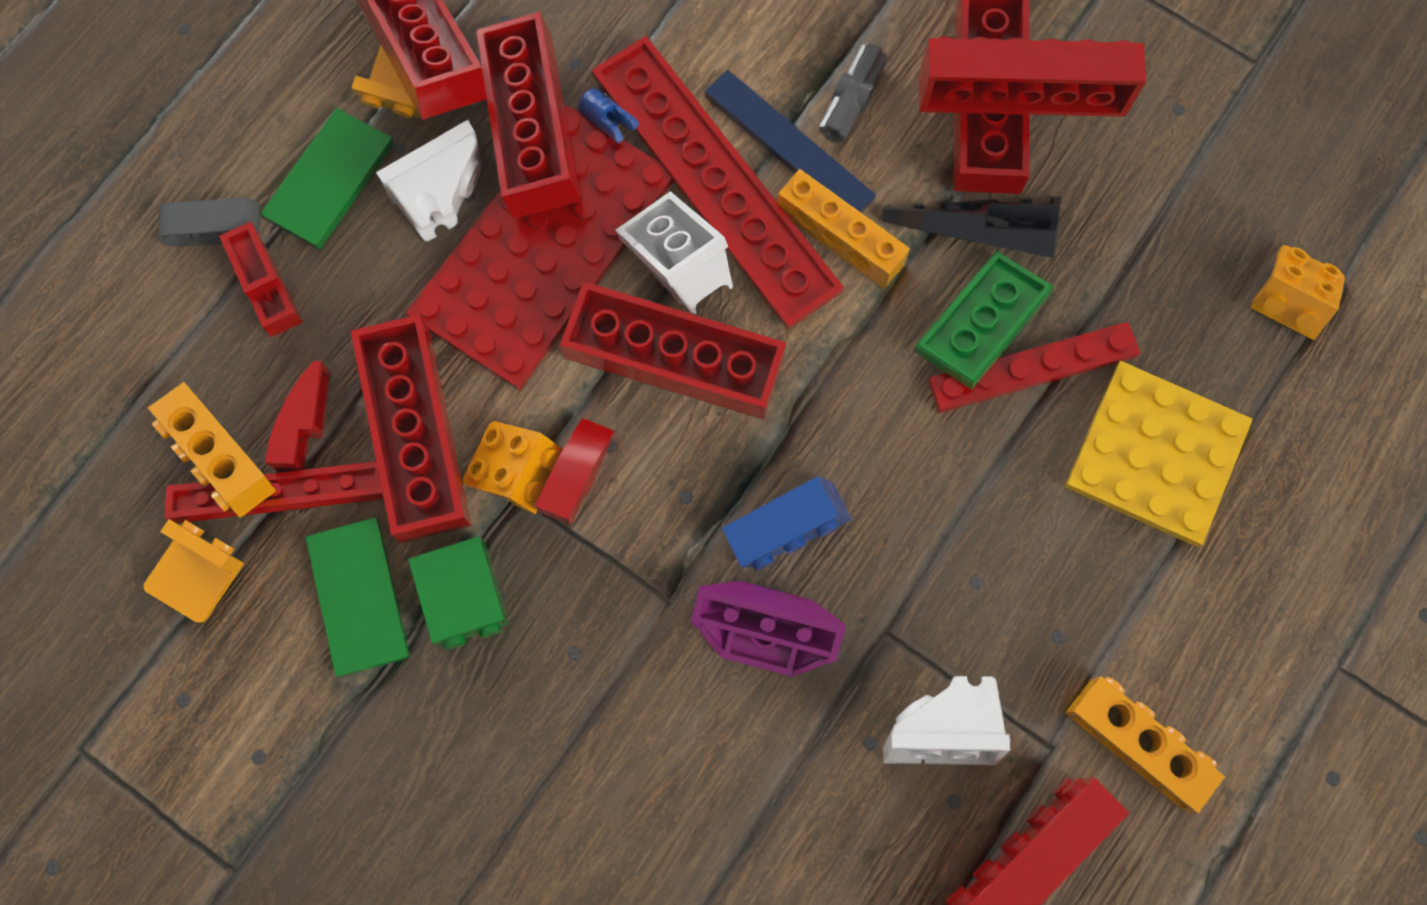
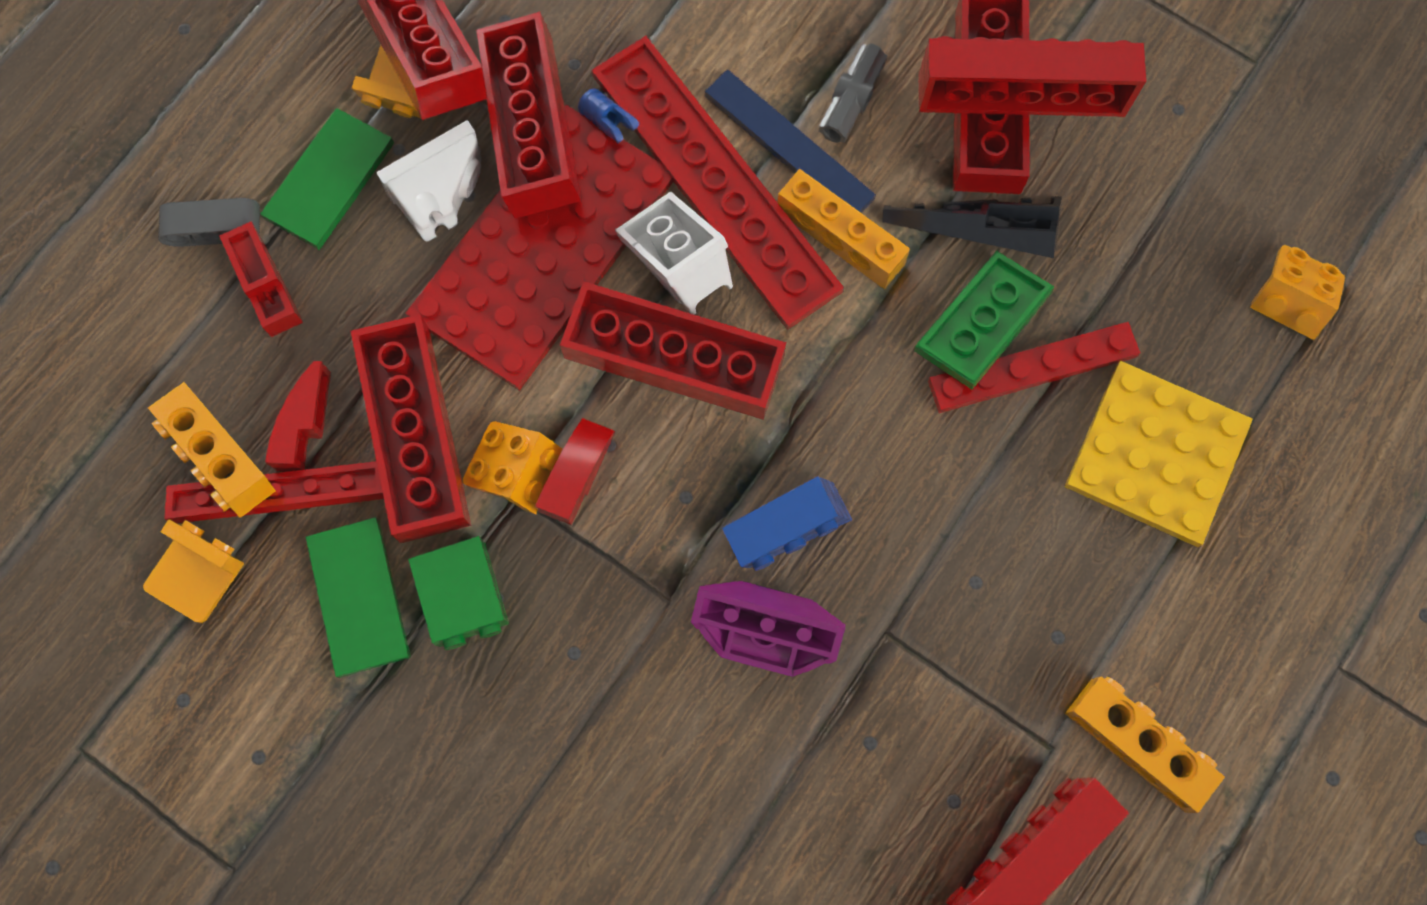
(952, 728): white piece -> none

